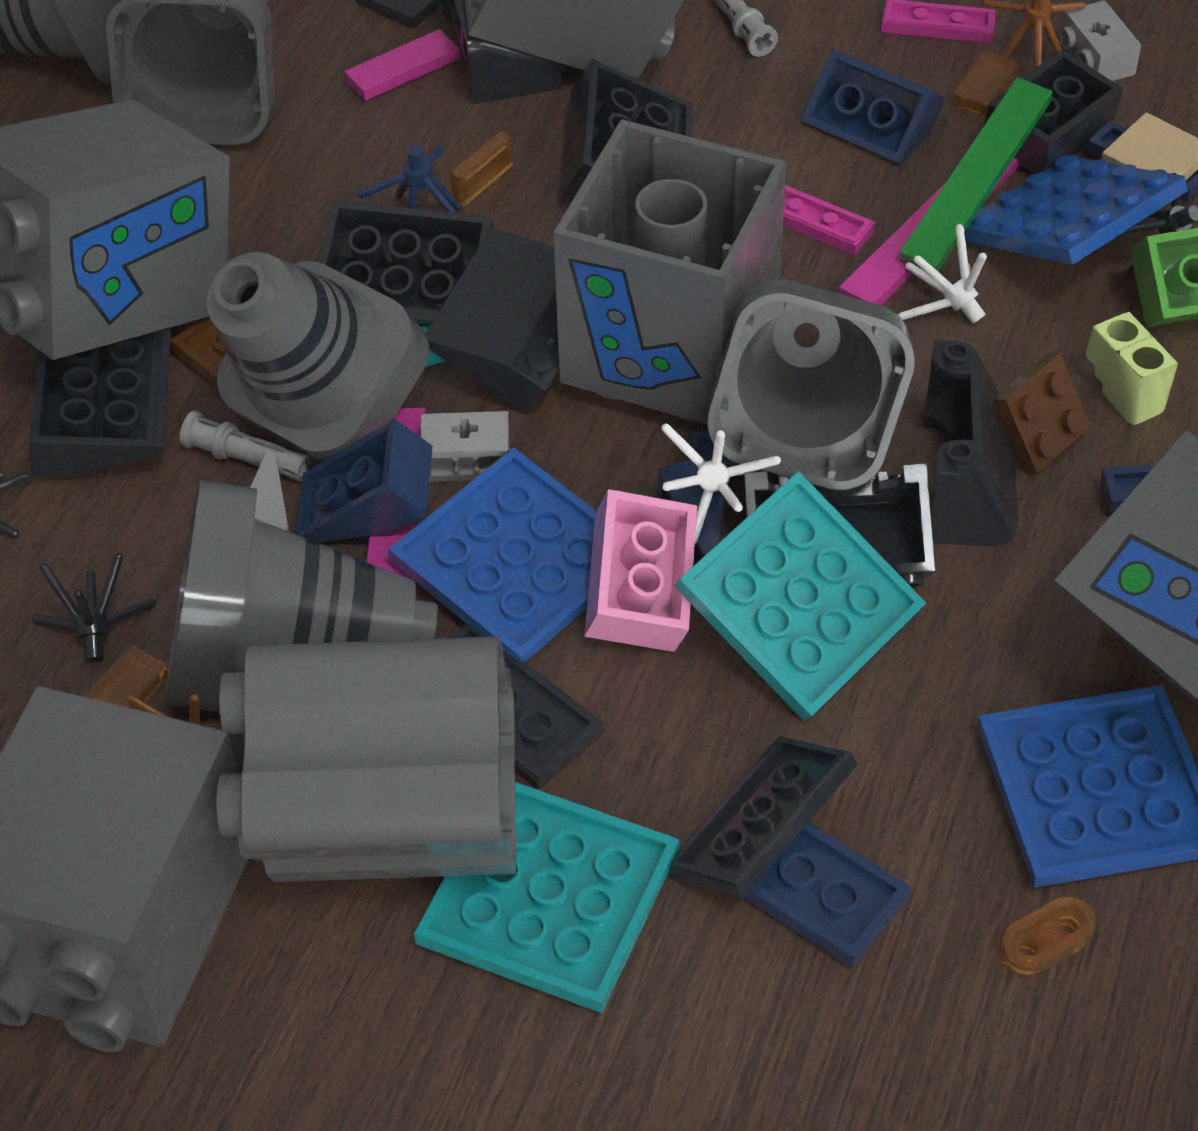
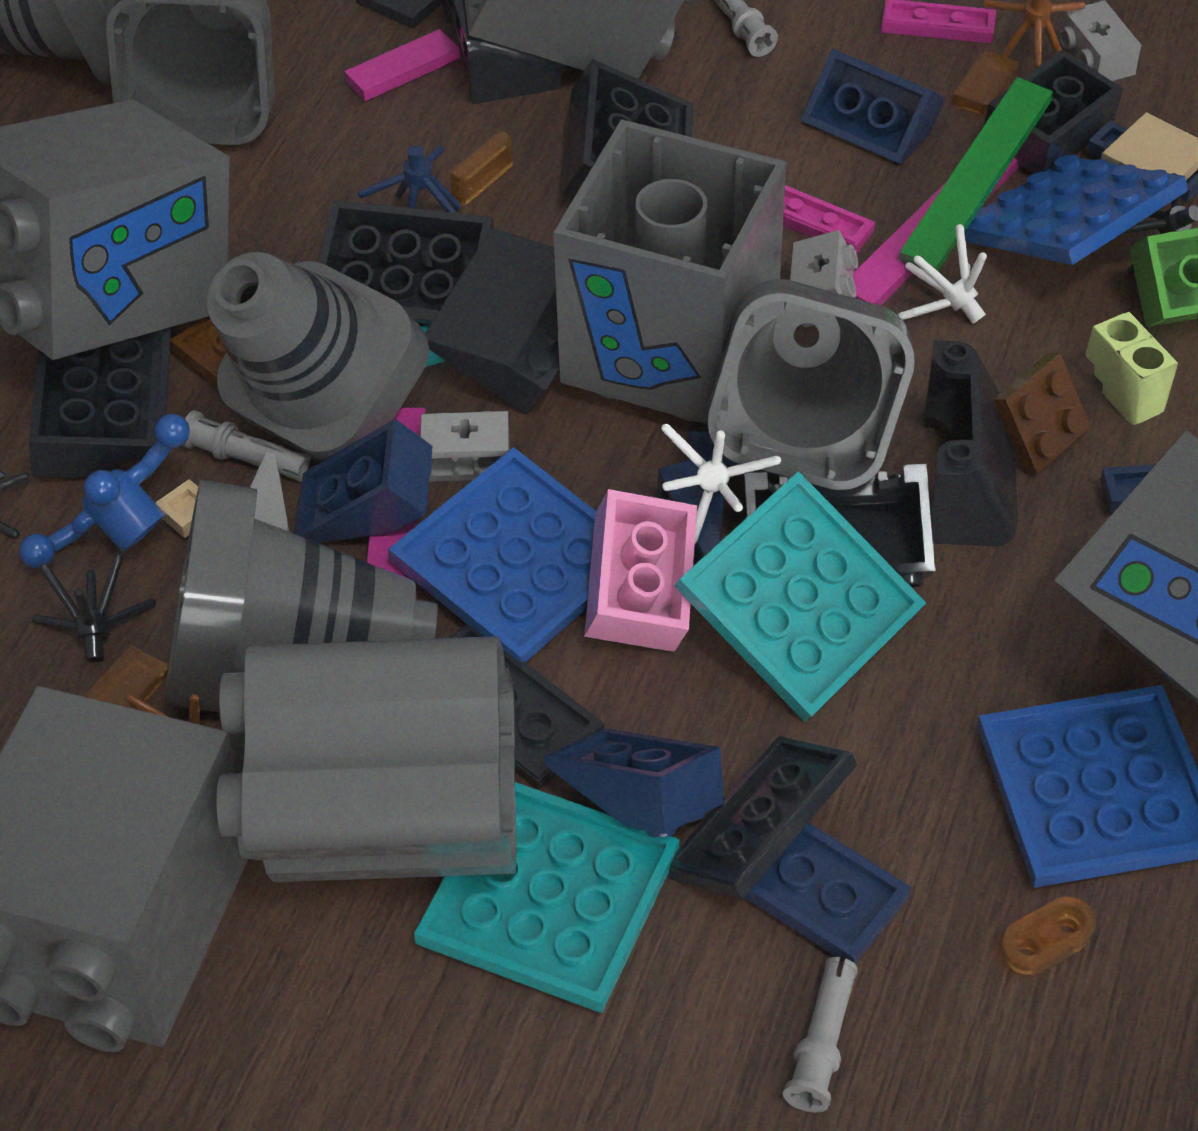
(114, 501): none -> blue wheel
(179, 507): none -> tan plate
(643, 778): none -> dark blue slope
(817, 1053): none -> light grey pin
(825, 264): none -> light grey brick

